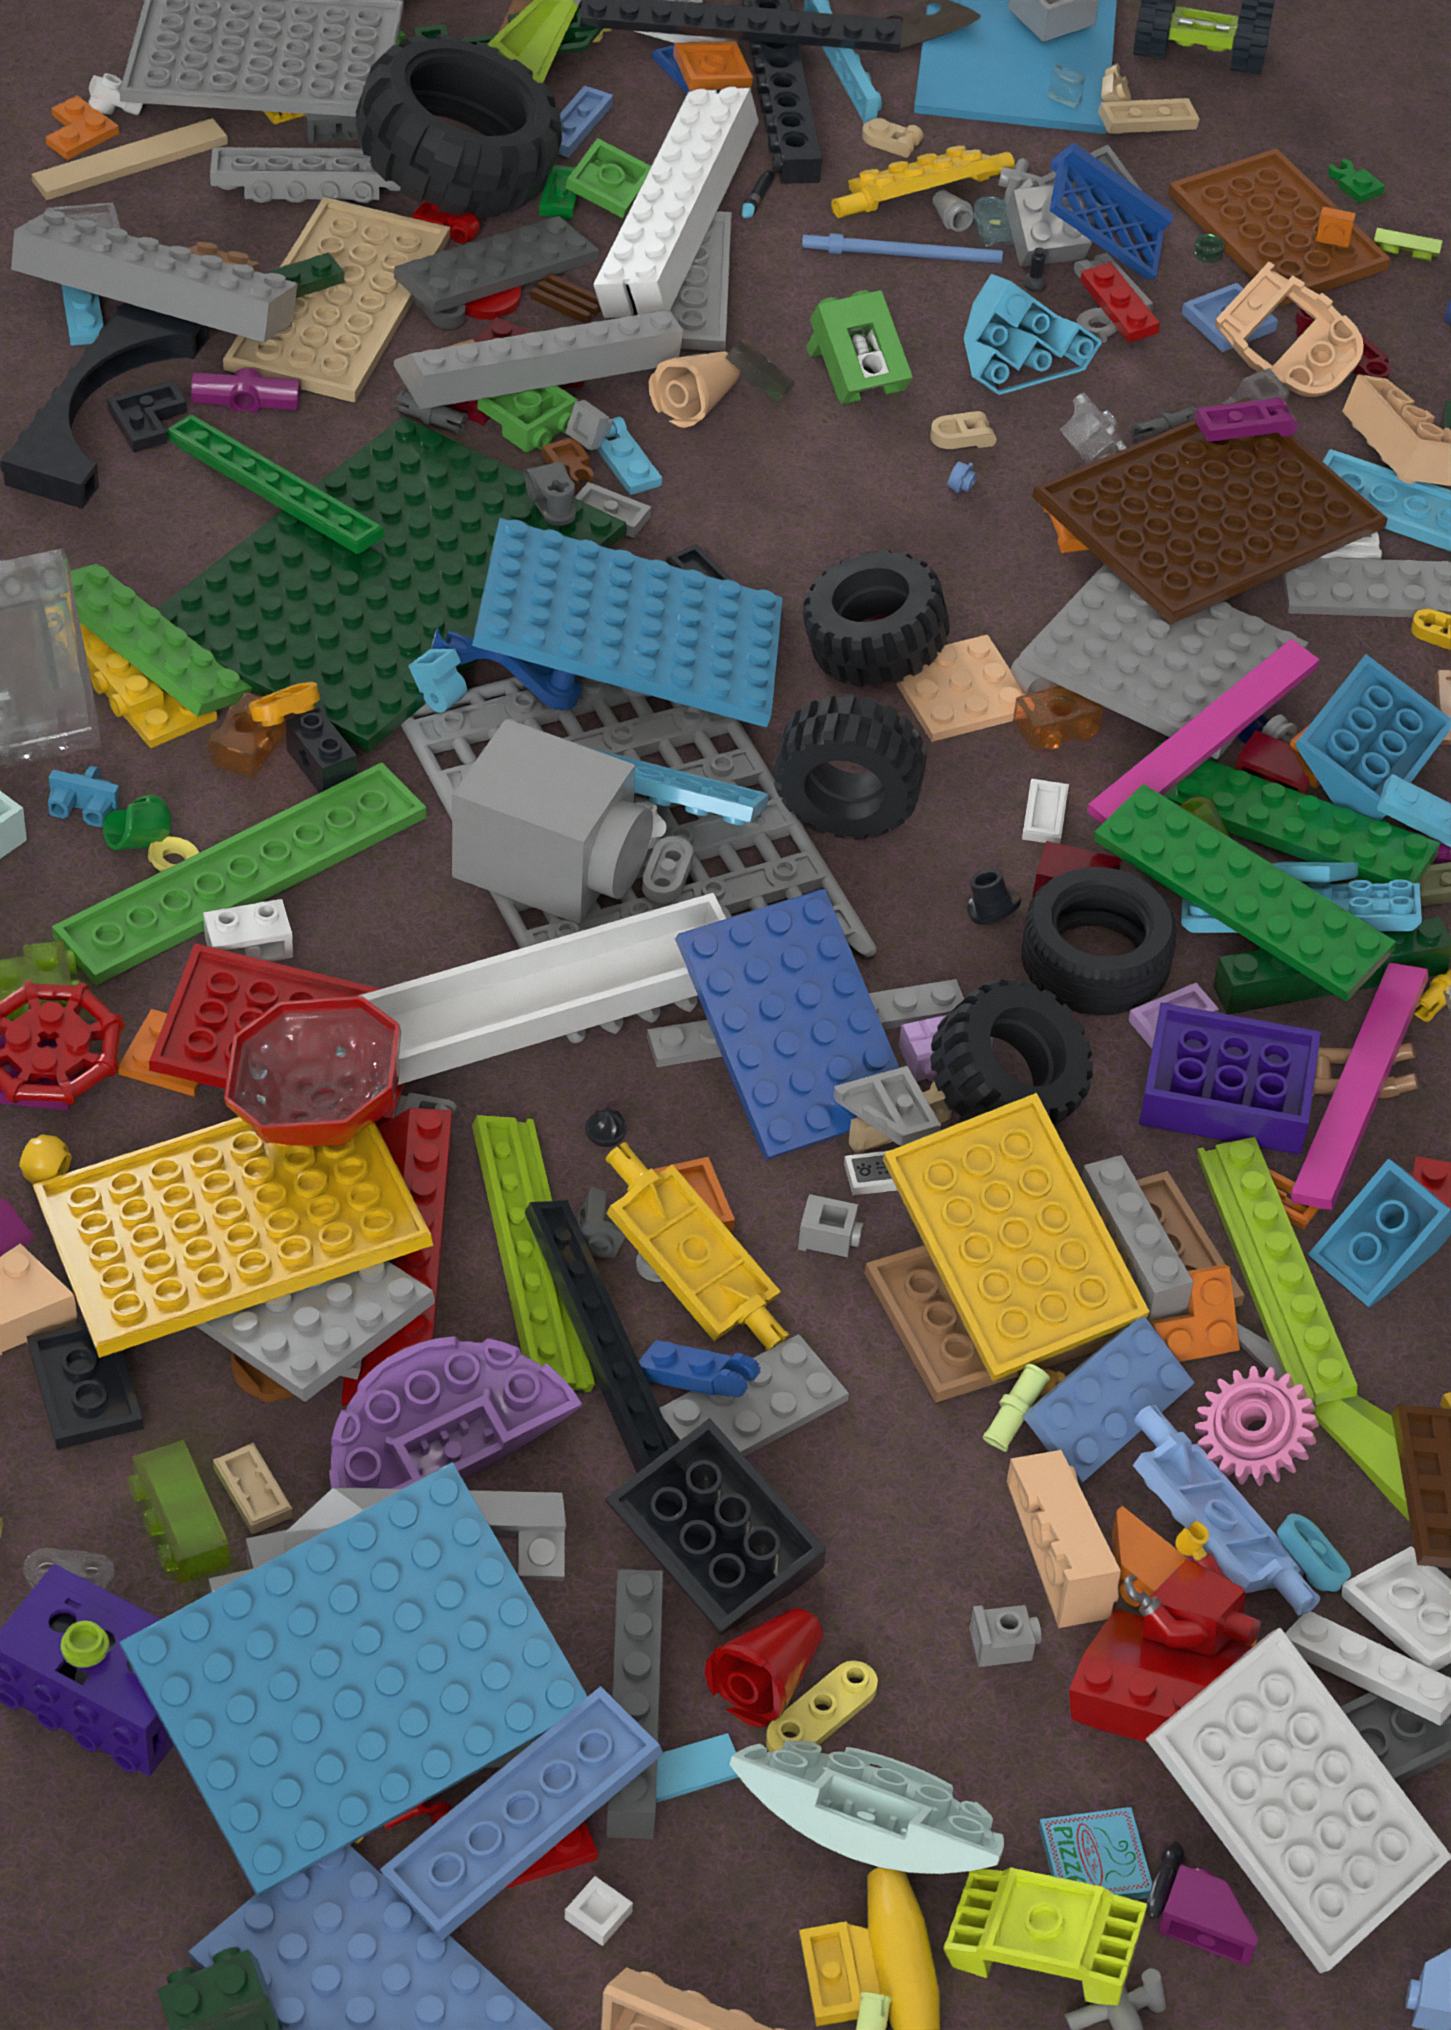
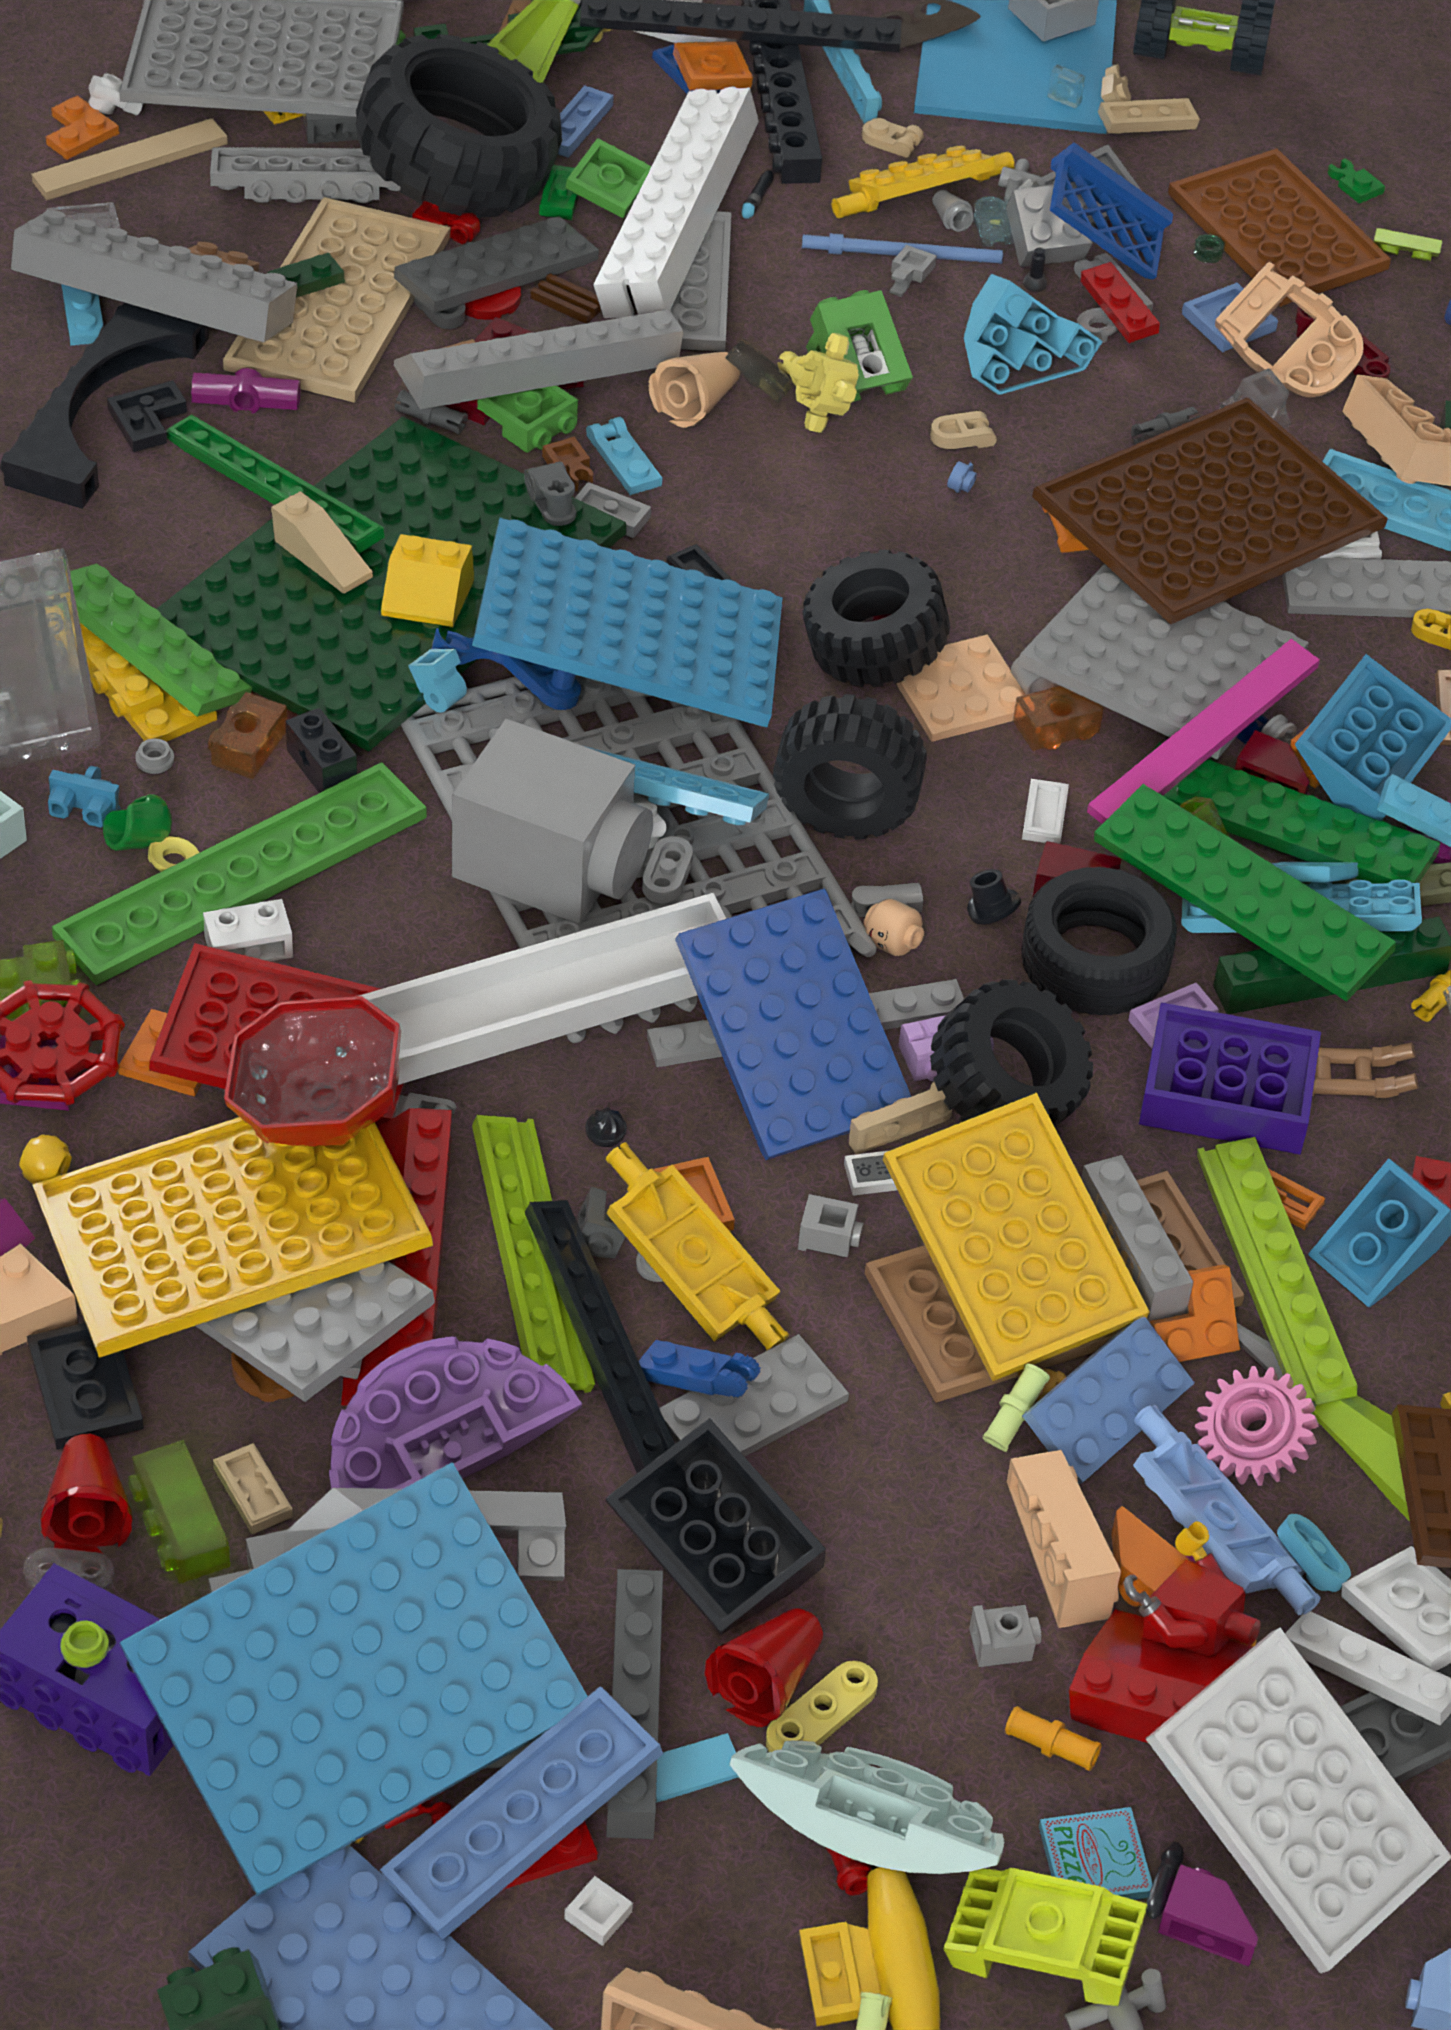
(86, 1499): none -> red cone
(154, 756): none -> light grey plate
(293, 699): light orange plate -> none
(316, 540): none -> tan slope
(427, 580): none -> yellow slope
(588, 425): light grey tile -> none
(823, 380): none -> light yellow piece
(851, 1873): none -> red pin
(866, 896): none -> light grey bar
(890, 1105): light grey wing -> none
(894, 927): none -> light nougat head
(909, 266): none -> light grey plate
(1053, 1738): none -> light orange pin
(1092, 432): clear brick -> none
(1245, 419): magenta plate -> none
(1335, 227): orange plate -> none
(1359, 1087): dark pink tile -> none

